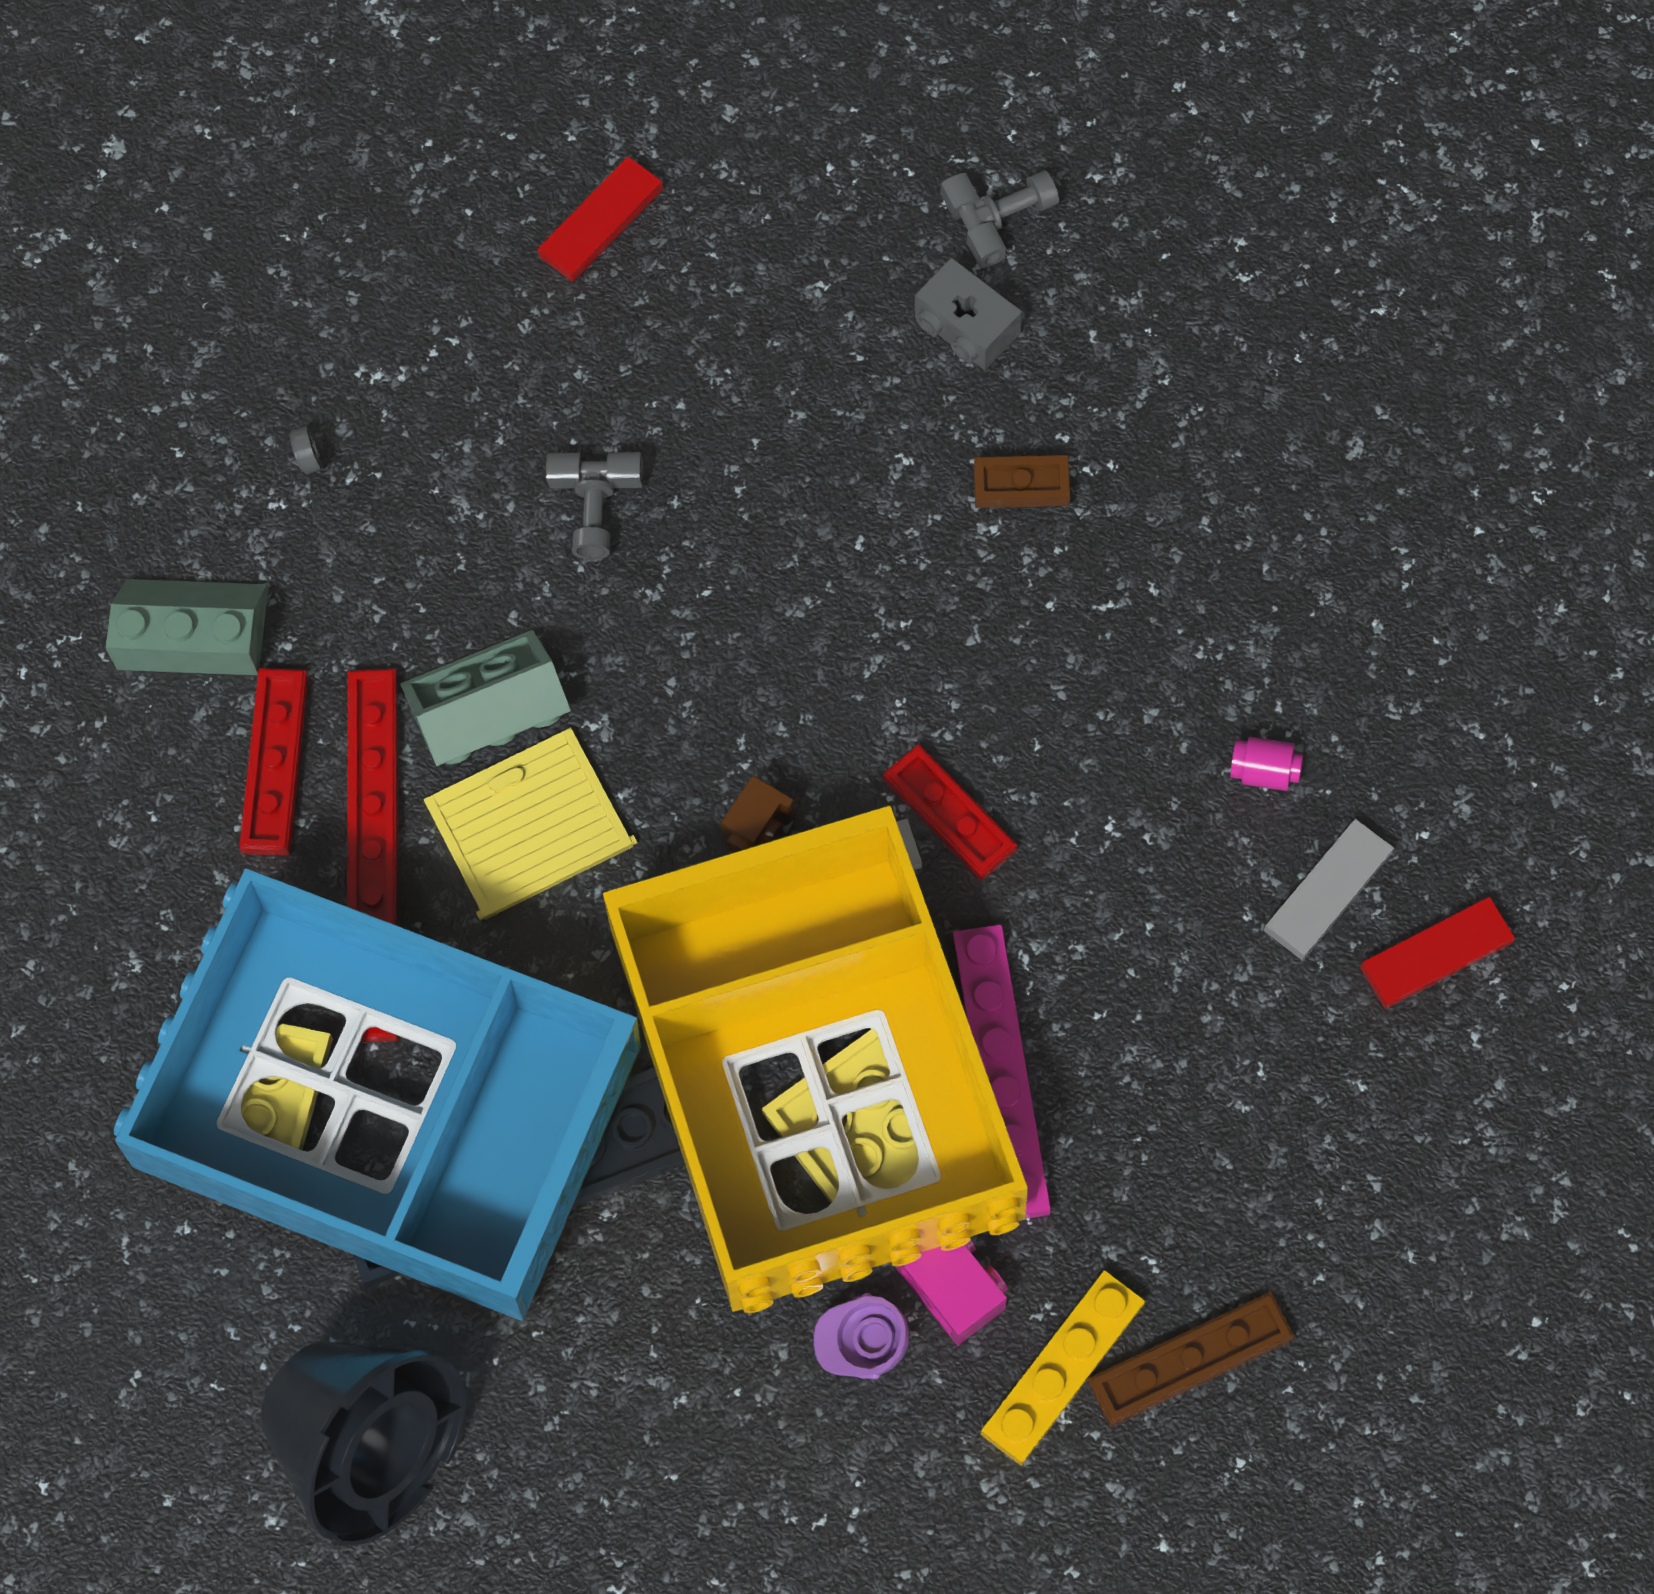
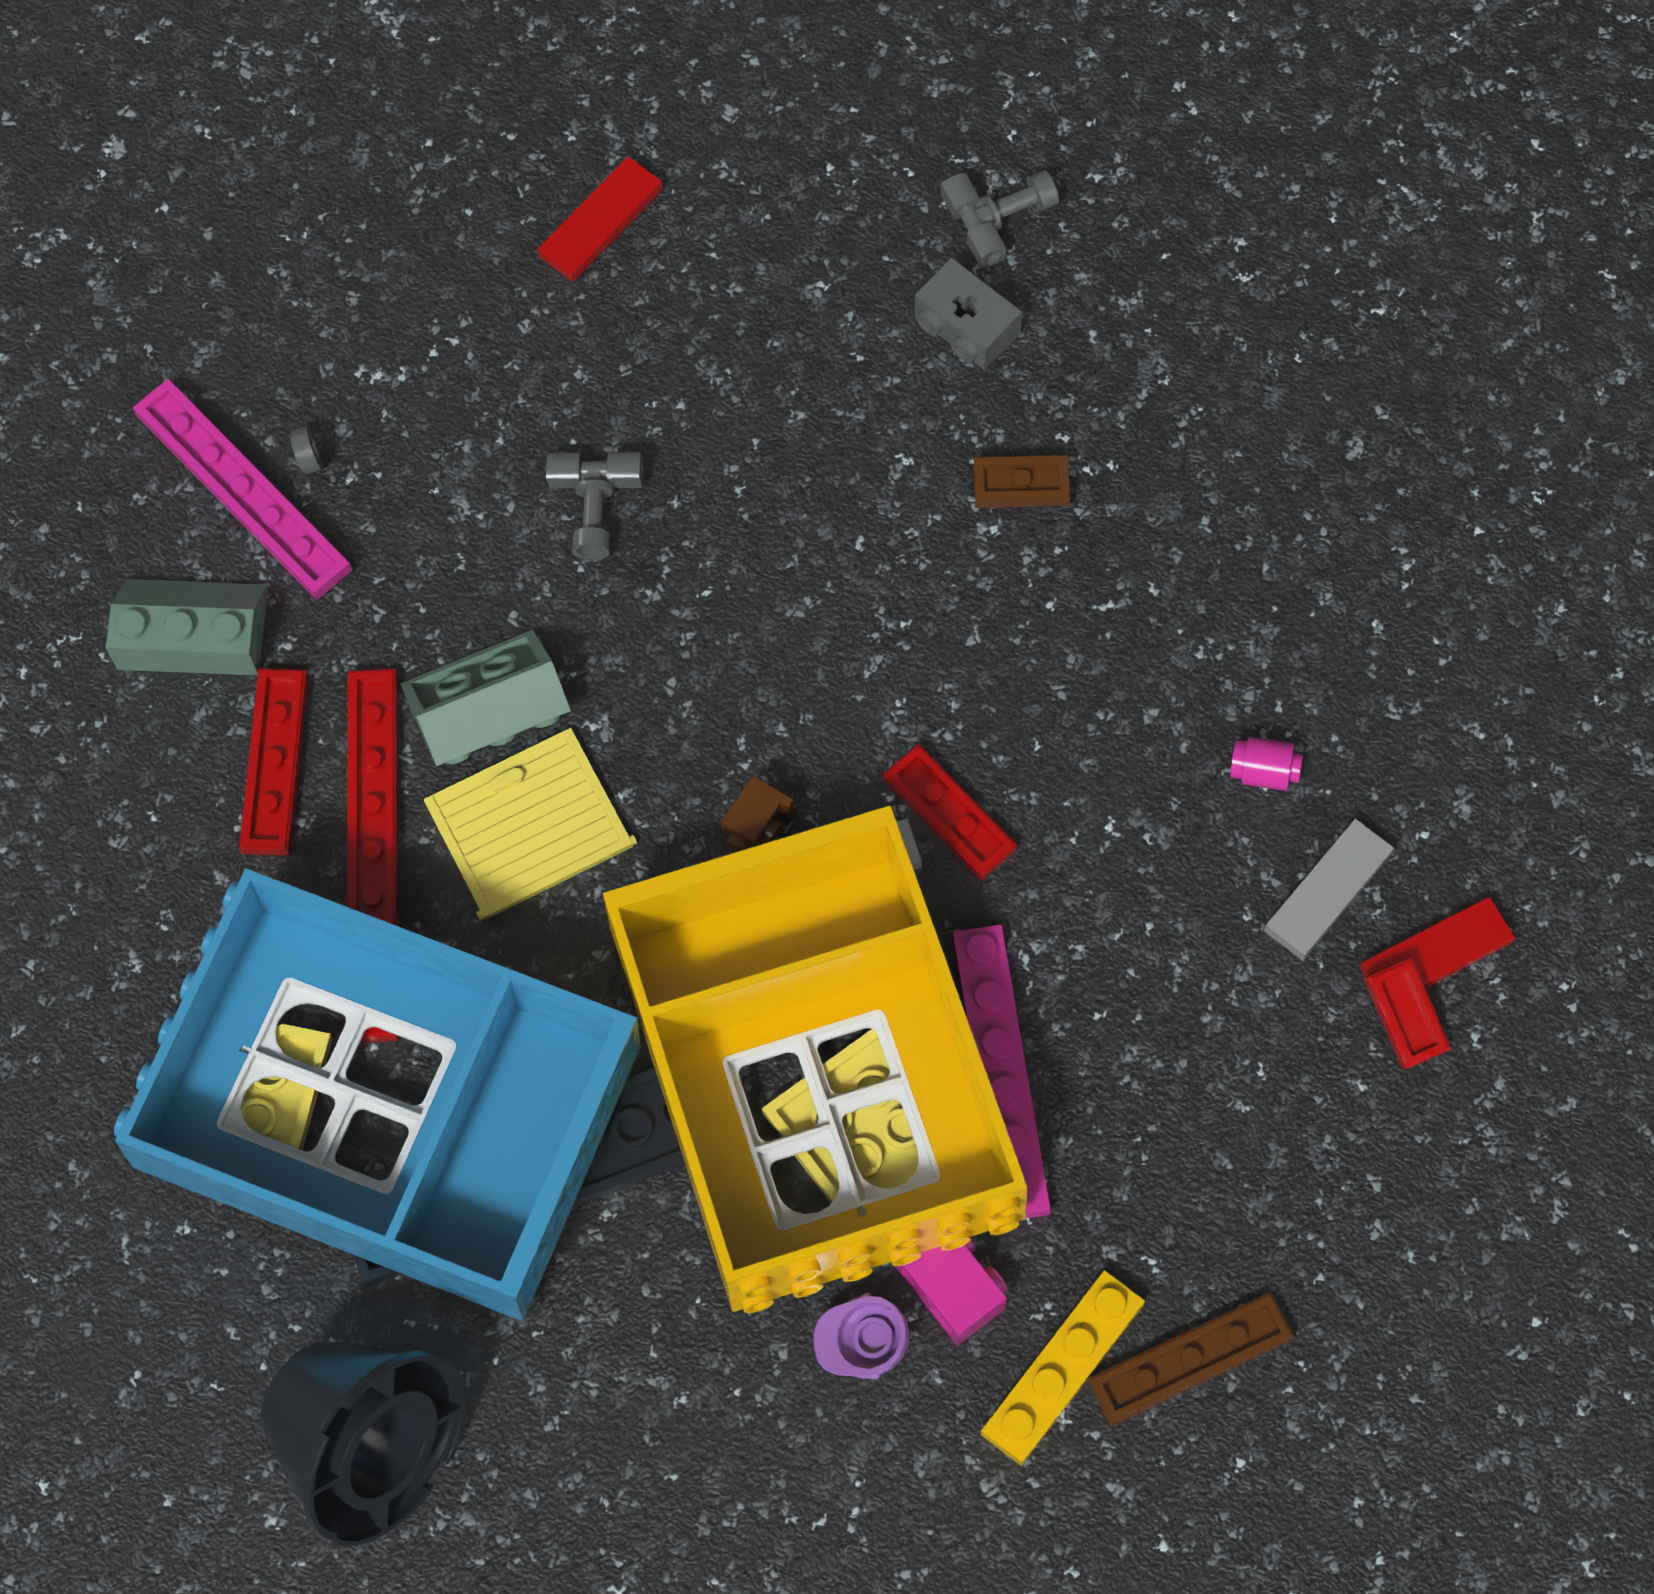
(242, 489): none -> dark pink plate
(1407, 1013): none -> red tile

